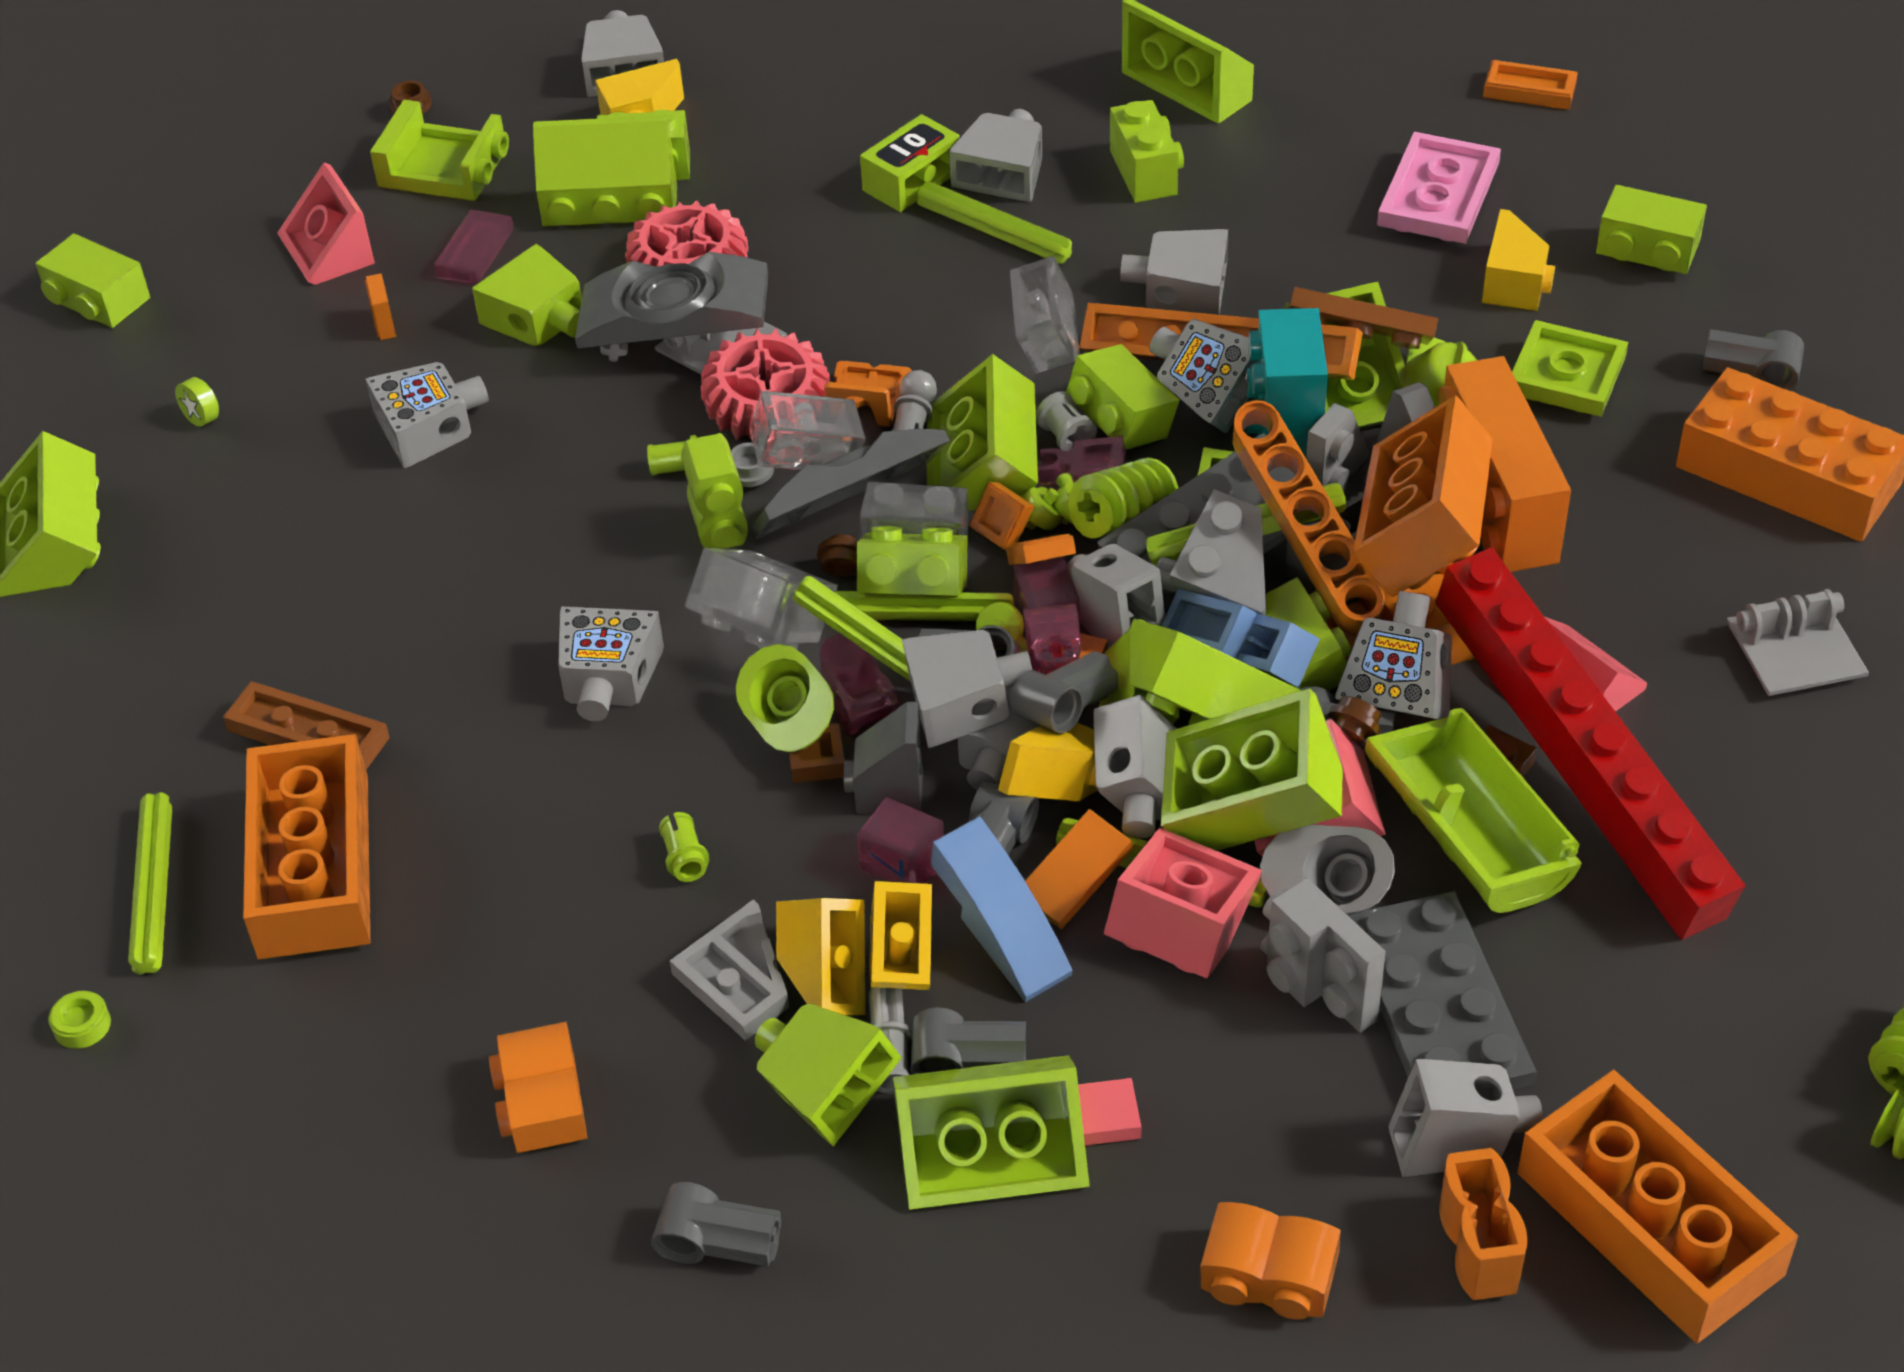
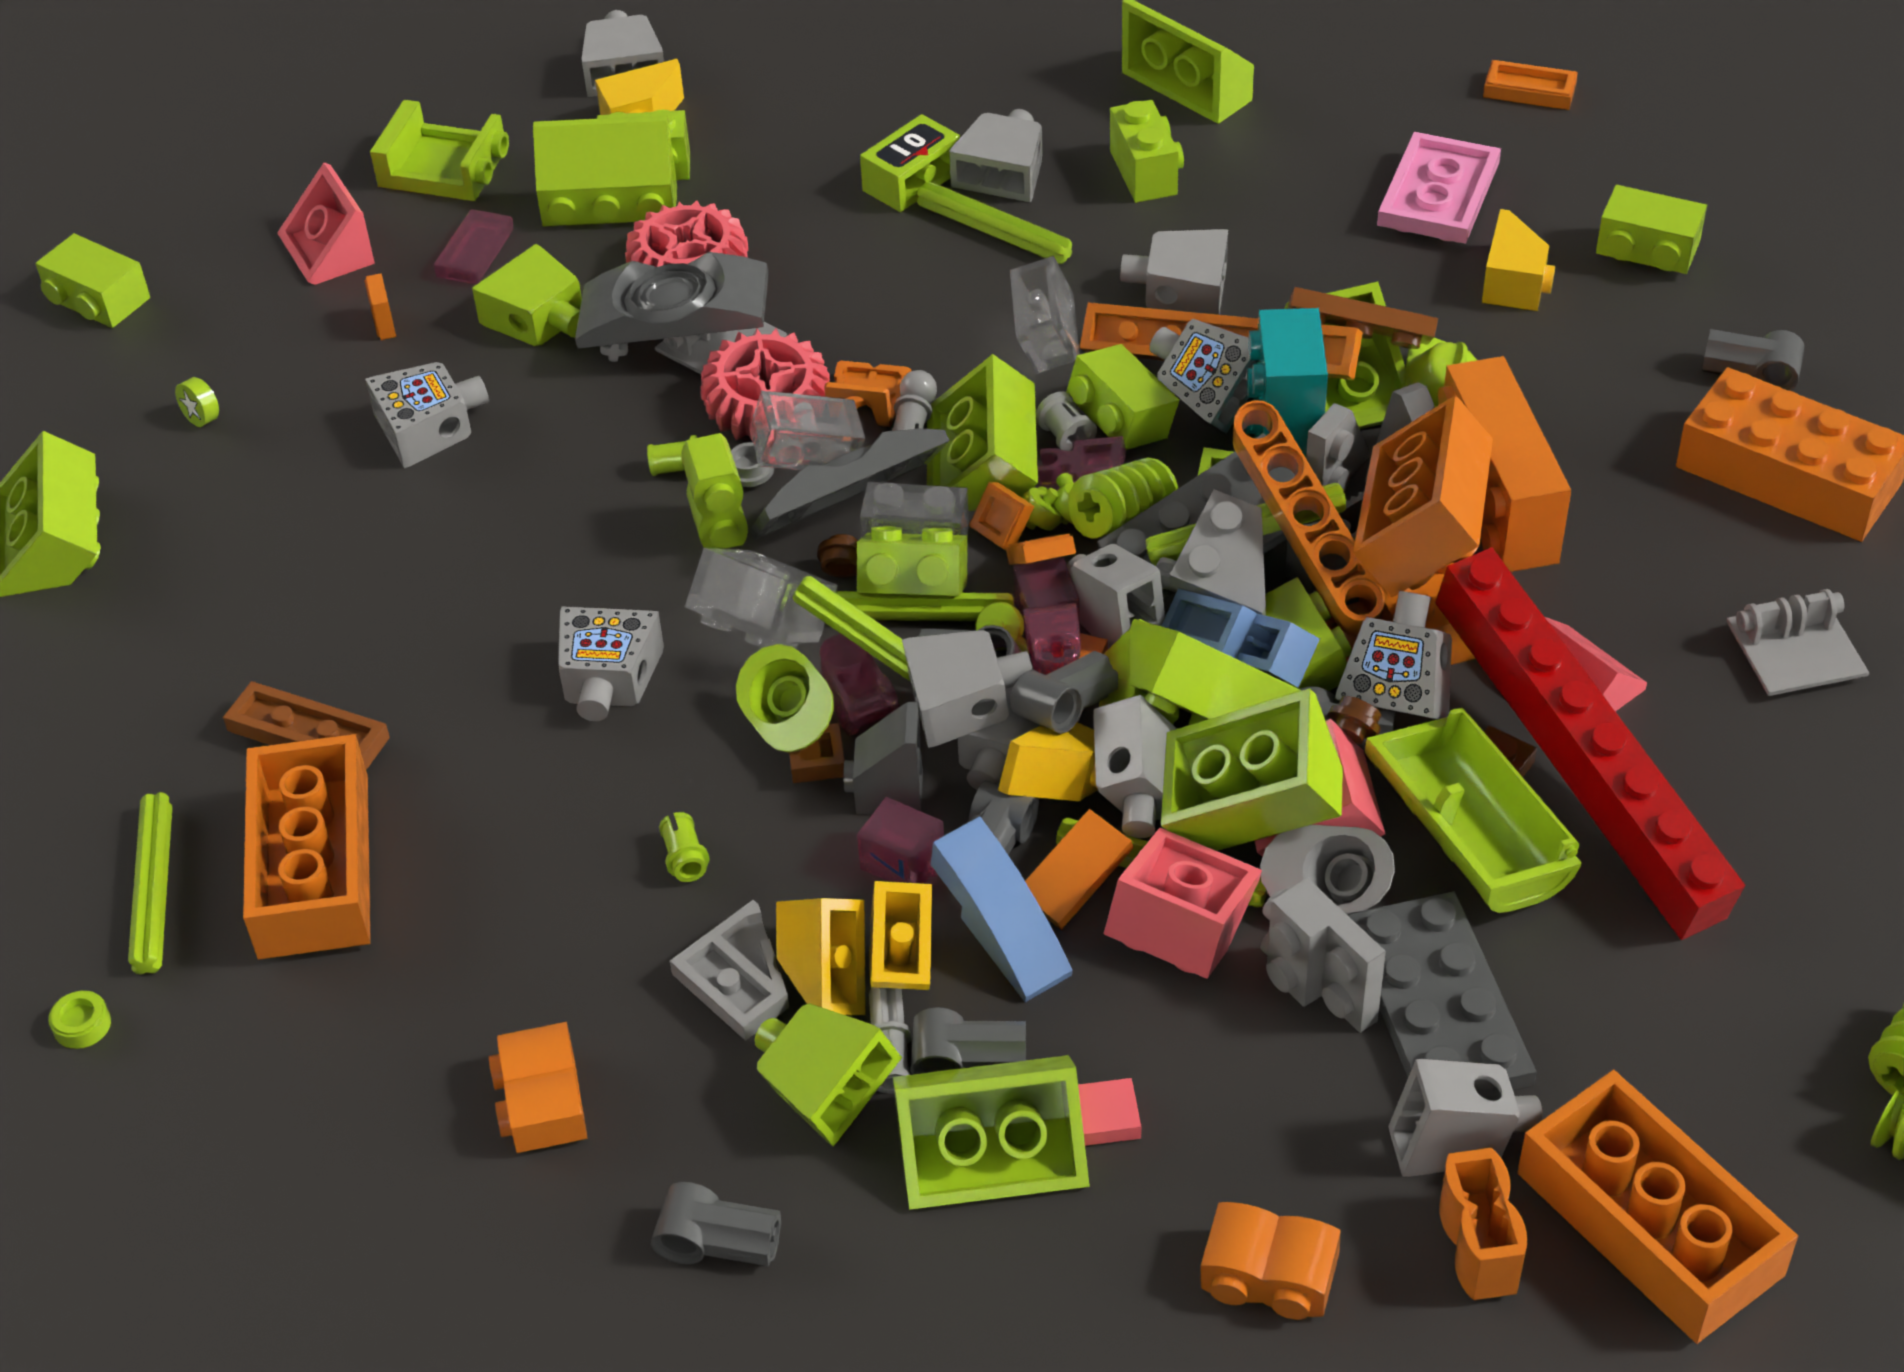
(412, 91): reddish brown plate -> none
(1569, 367): lime plate -> none

